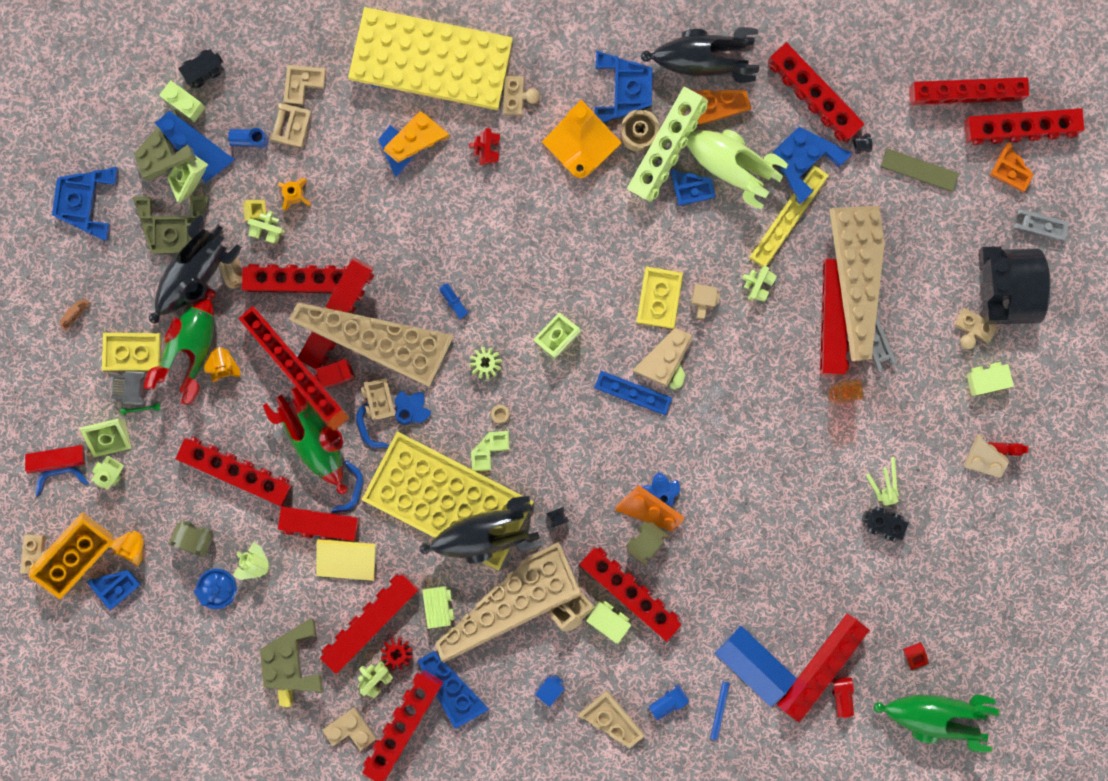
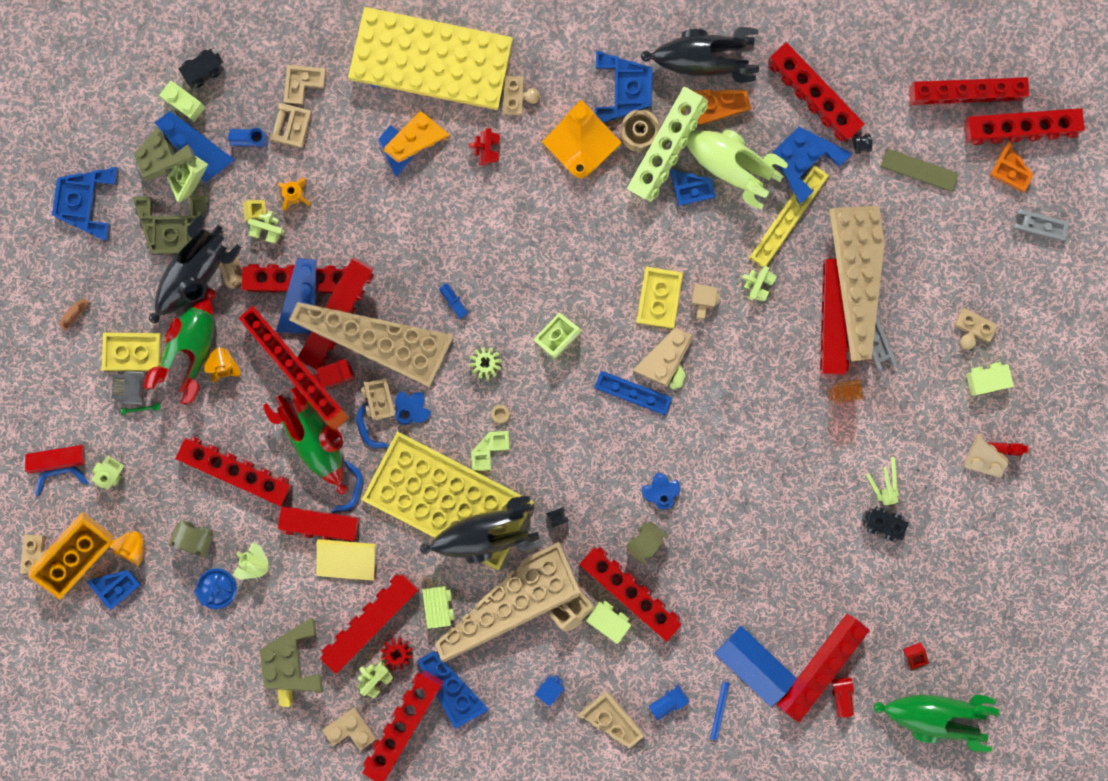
(106, 437): yellowish green slope -> none
(300, 290): none -> blue wing
(648, 508): orange wing -> none
(1015, 276): black piece -> none

